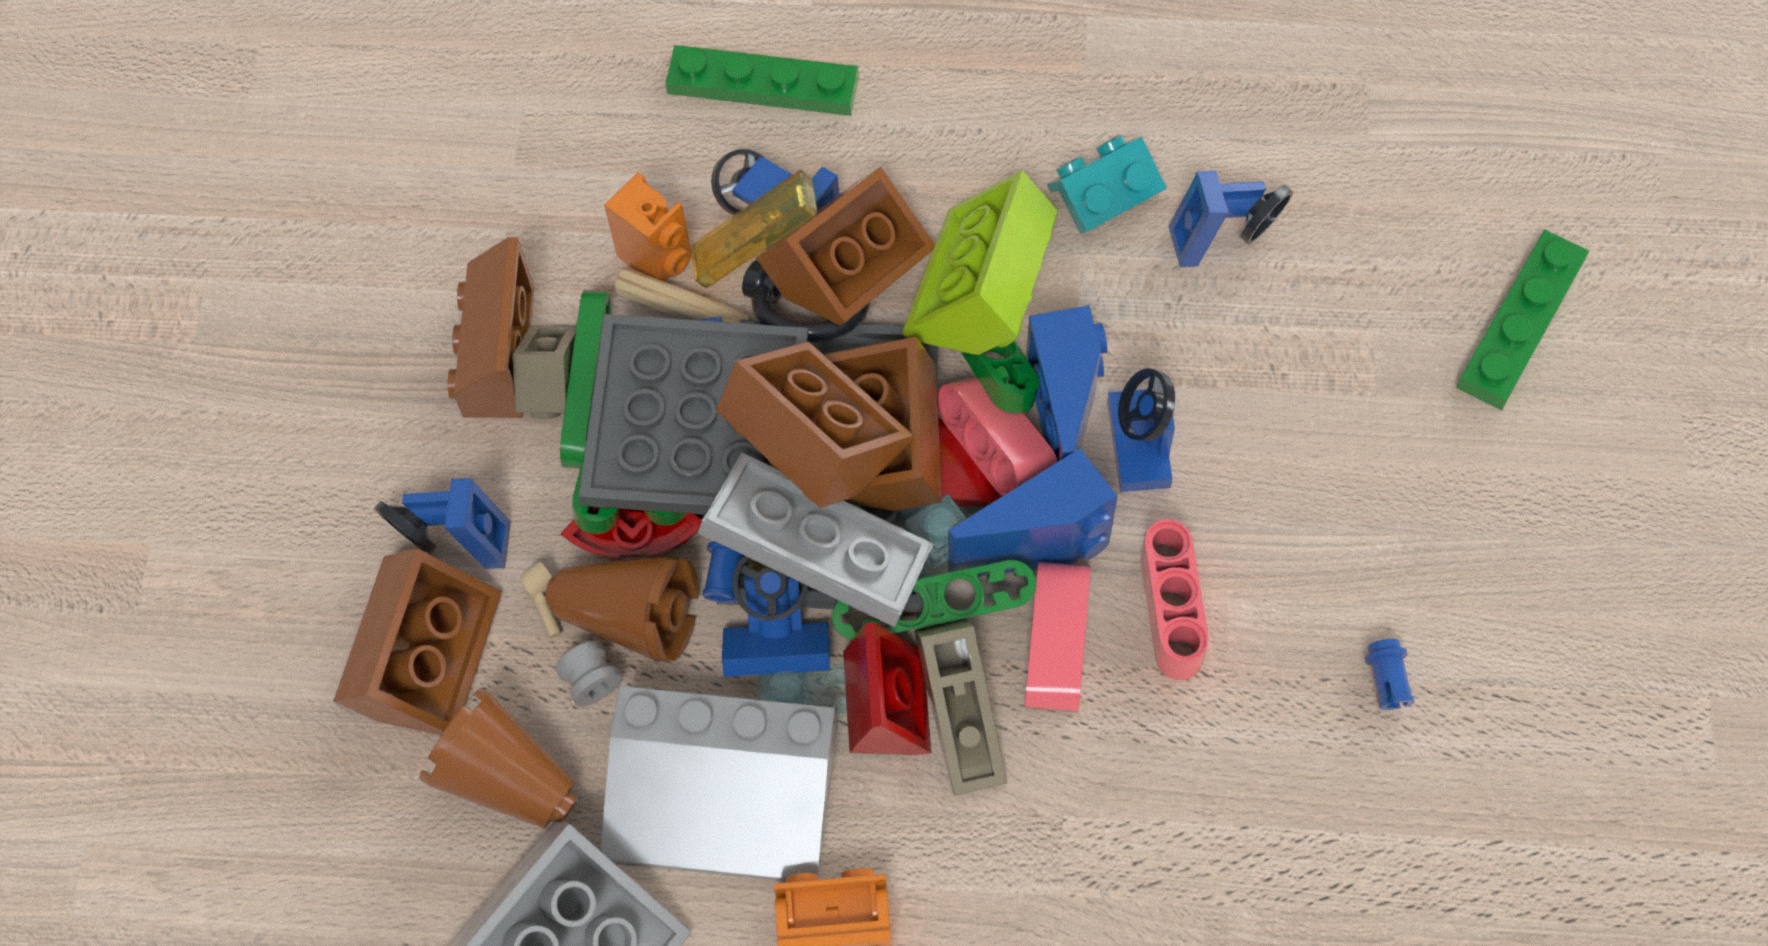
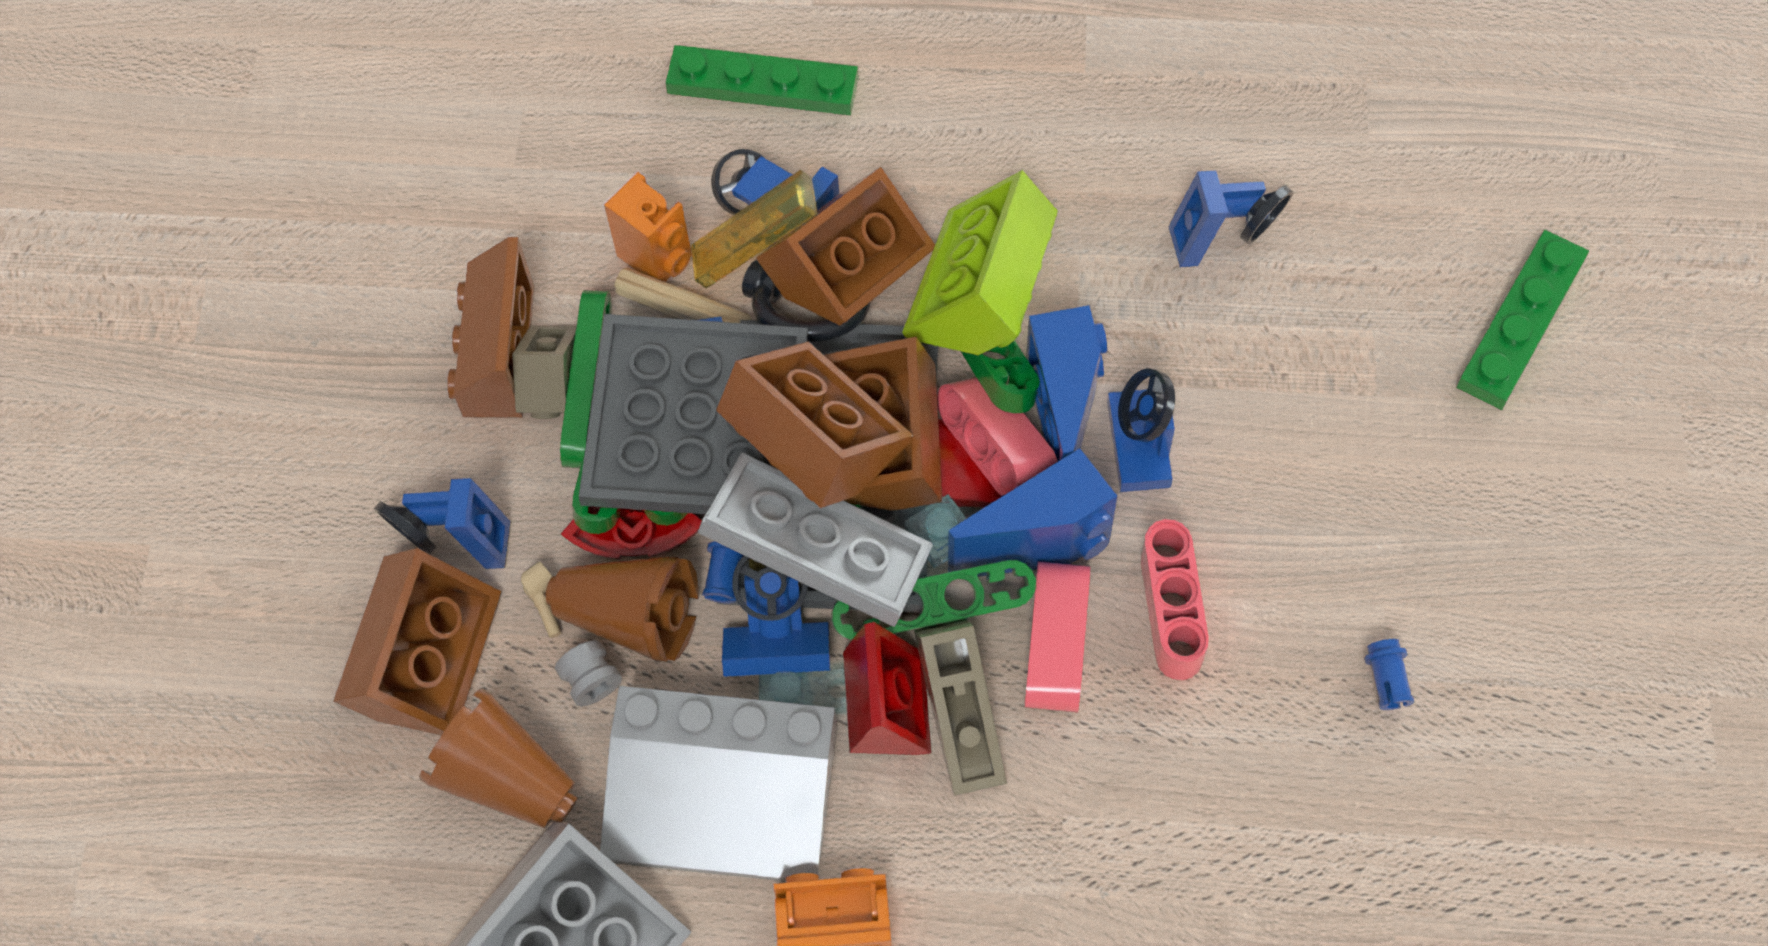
(1109, 183): teal bracket -> none

